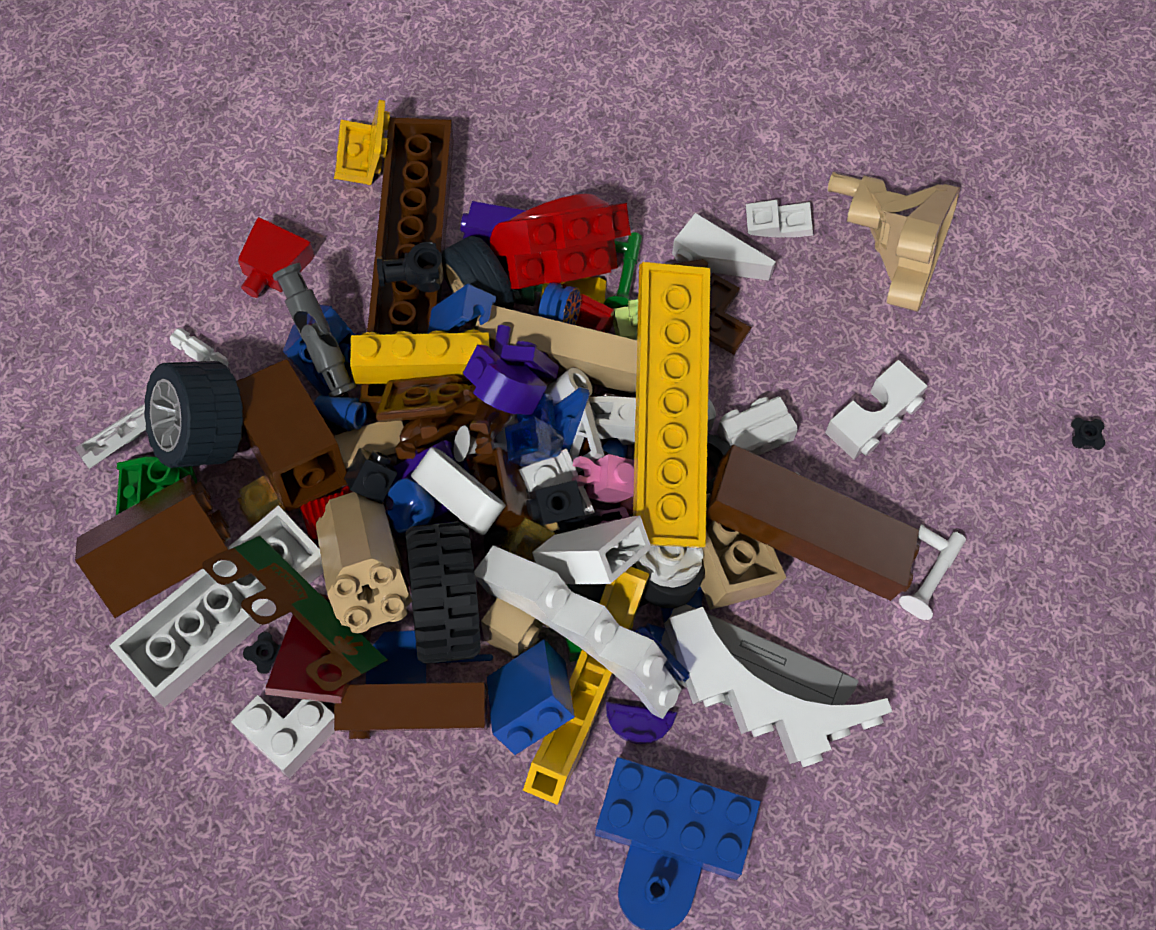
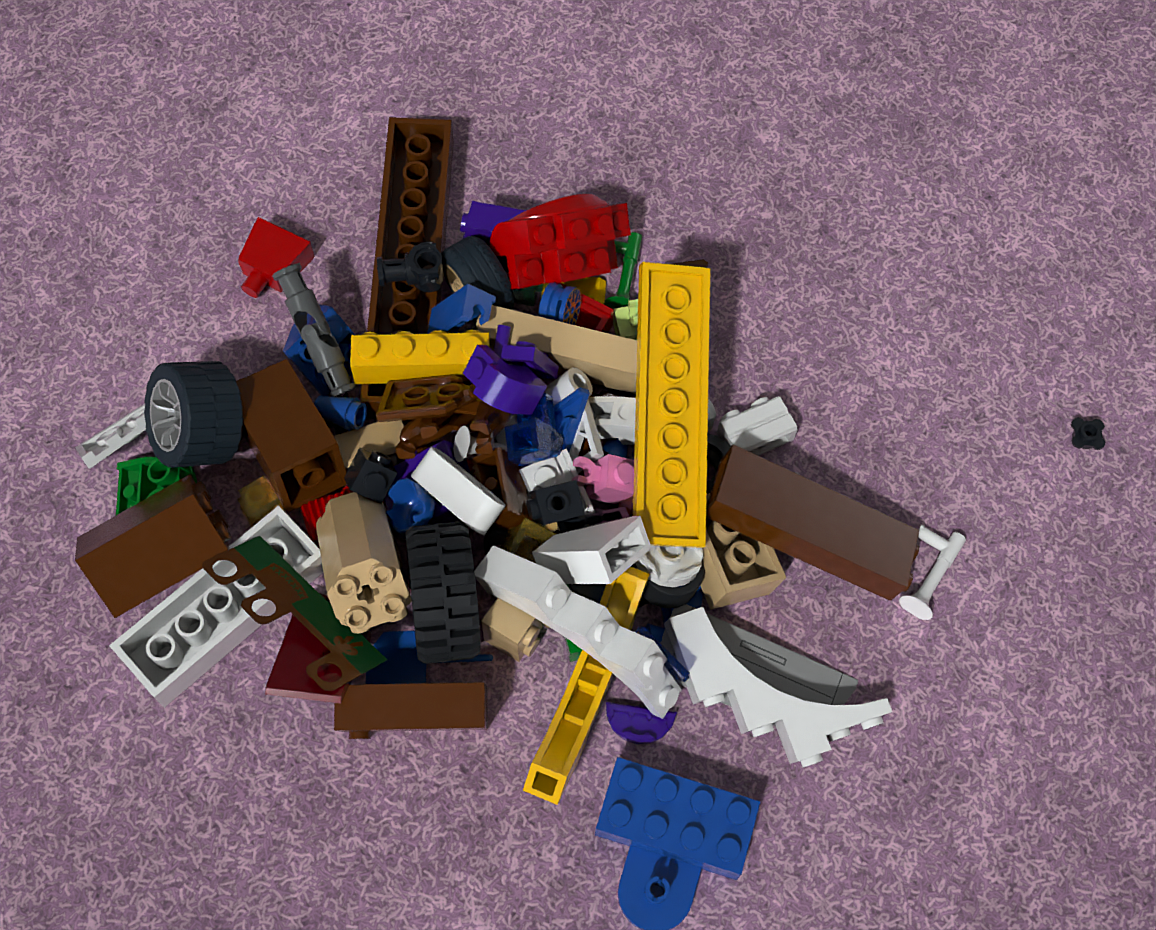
(195, 348): white axle -> none
(253, 653): black plate -> none
(287, 740): white brick -> none
(362, 147): yellow bracket -> none
(529, 697): blue brick -> none
(721, 250): white slope -> none
(723, 328): reddish brown tile -> none
(772, 220): white slope -> none
(858, 429): white arch -> none
(905, 243): tan connector -> none

